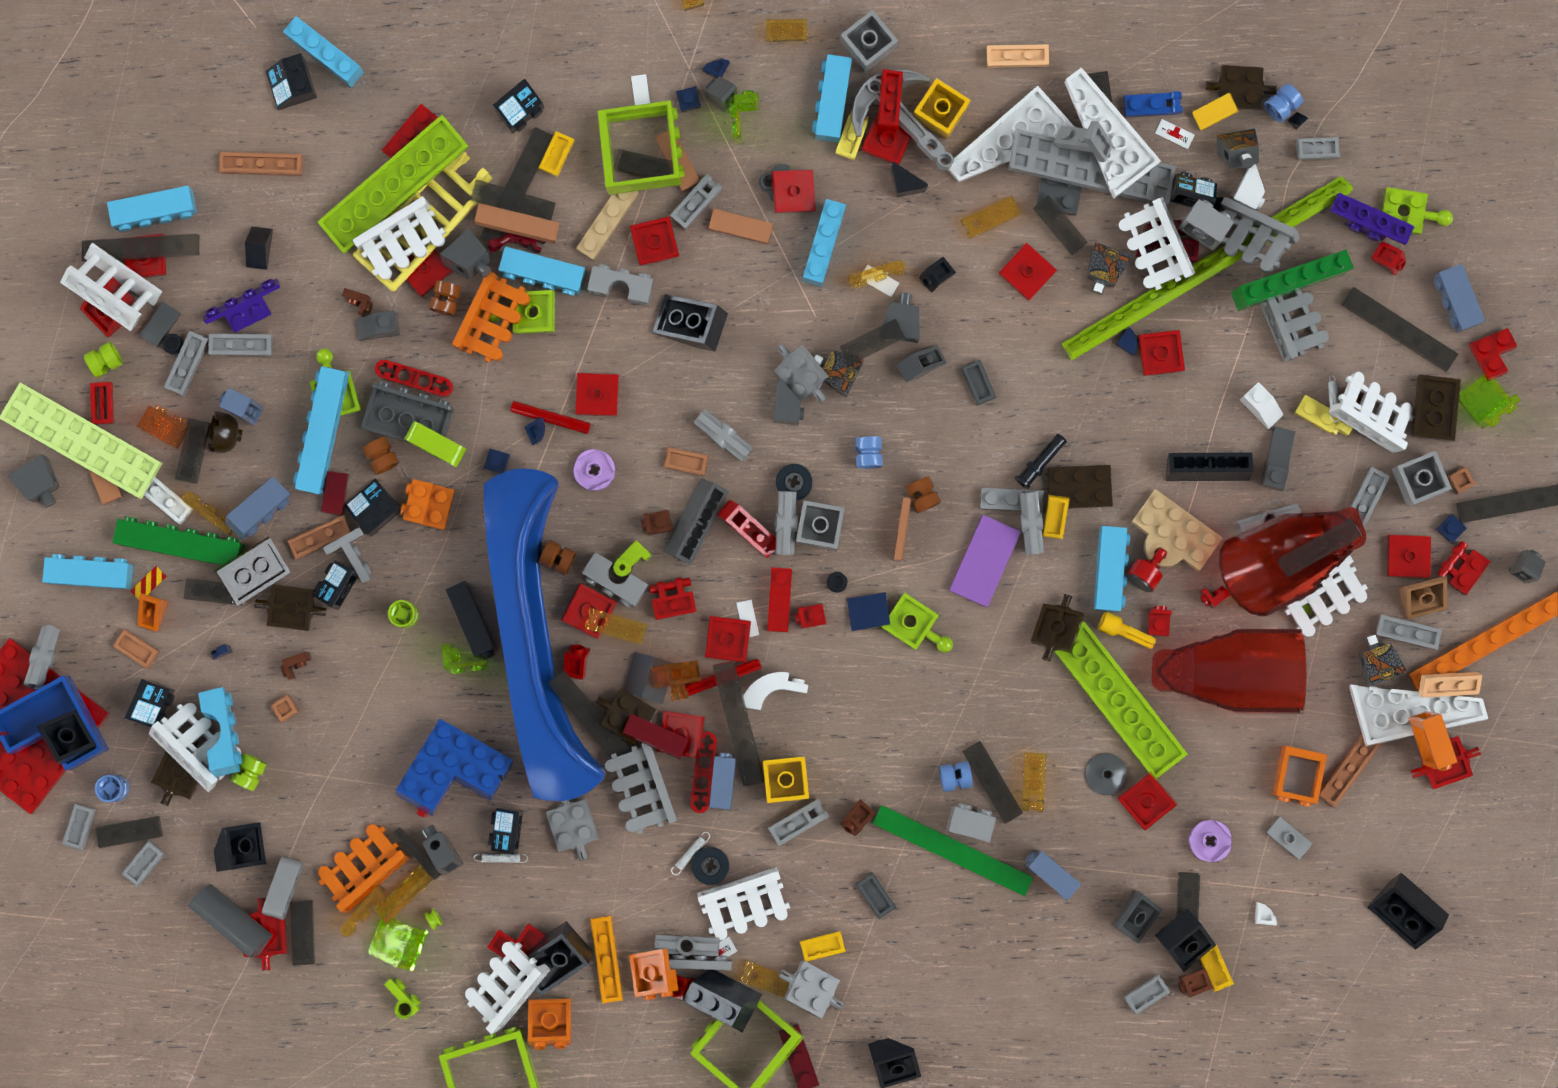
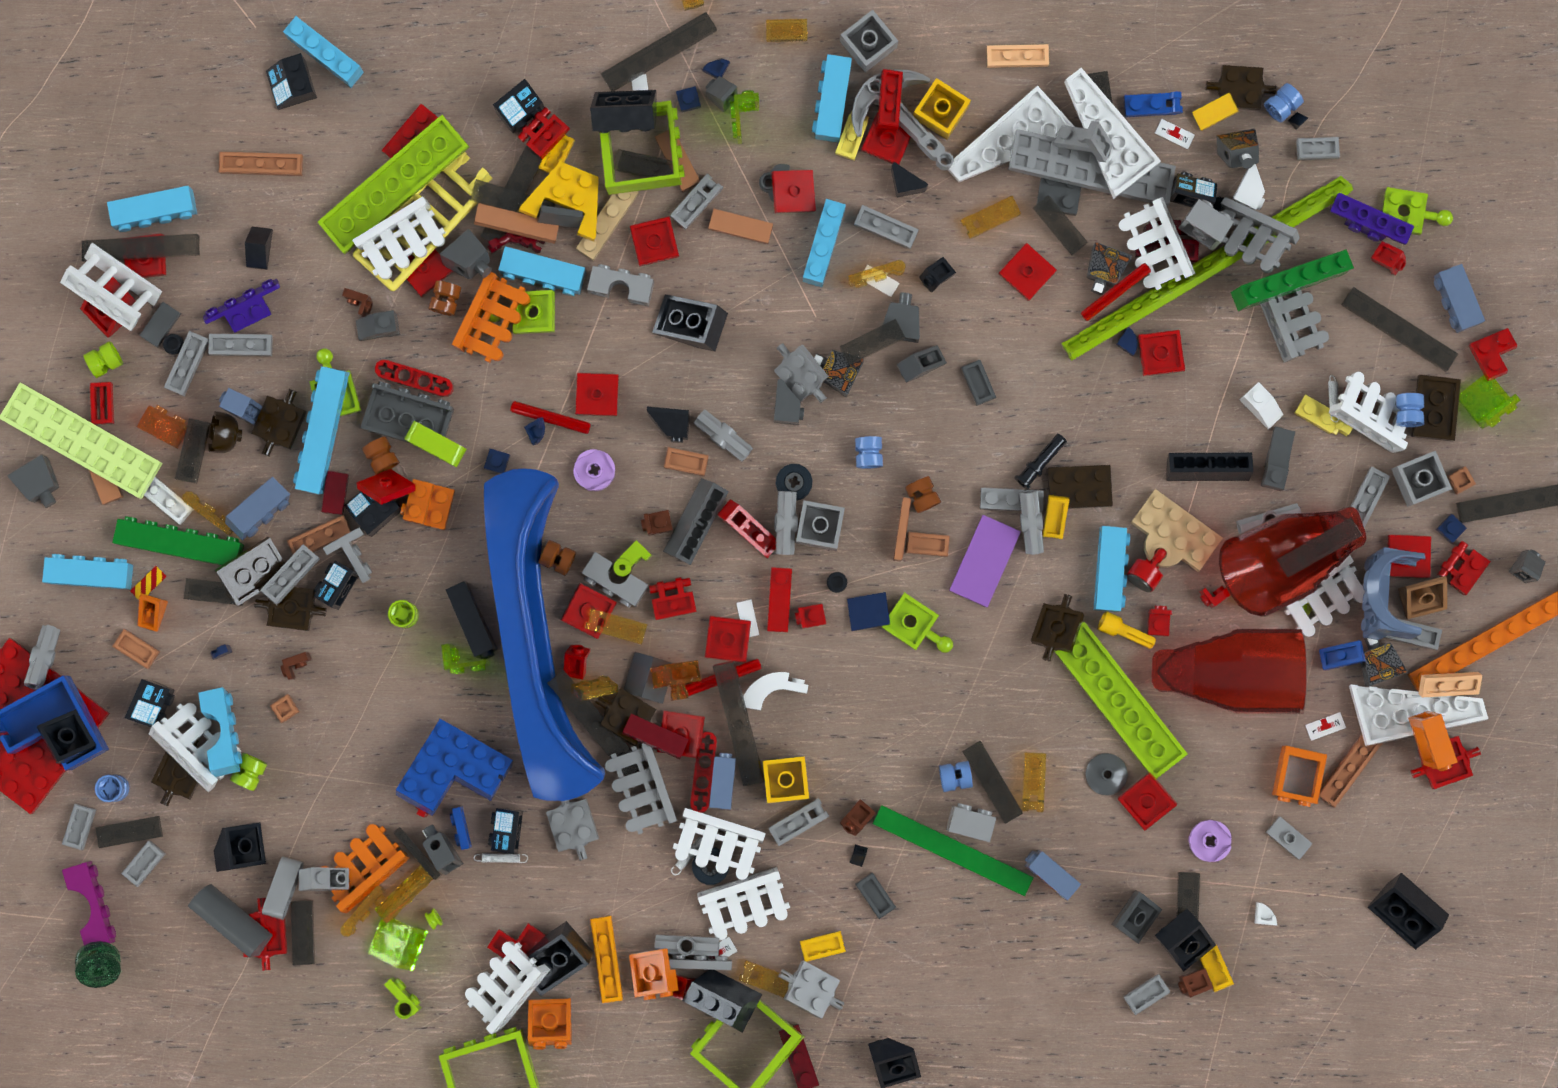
(84, 880): none -> magenta arch
(97, 964): none -> clear green wheel
(278, 422): none -> dark brown plate
(289, 574): none -> light grey plate
(323, 879): none -> light grey slope
(386, 486): none -> red plate
(462, 838): none -> blue plate
(547, 136): none -> red plate
(560, 216): none -> dark grey tile
(569, 189): none -> yellow wing
(594, 688): none -> clear yellow plate
(624, 111): none -> black slope
(659, 52): none -> clear smoke tile
(671, 422): none -> black slope
(729, 841): none -> white fence
(858, 855): none -> black piece
(886, 227): none -> light grey plate
(927, 544): none -> nougat tile
(1116, 291): none -> red axle
(1325, 726): none -> white sticker
(1342, 655): none -> blue plate
(1377, 619): none -> sand blue piece
(1410, 409): none -> medium blue wheel

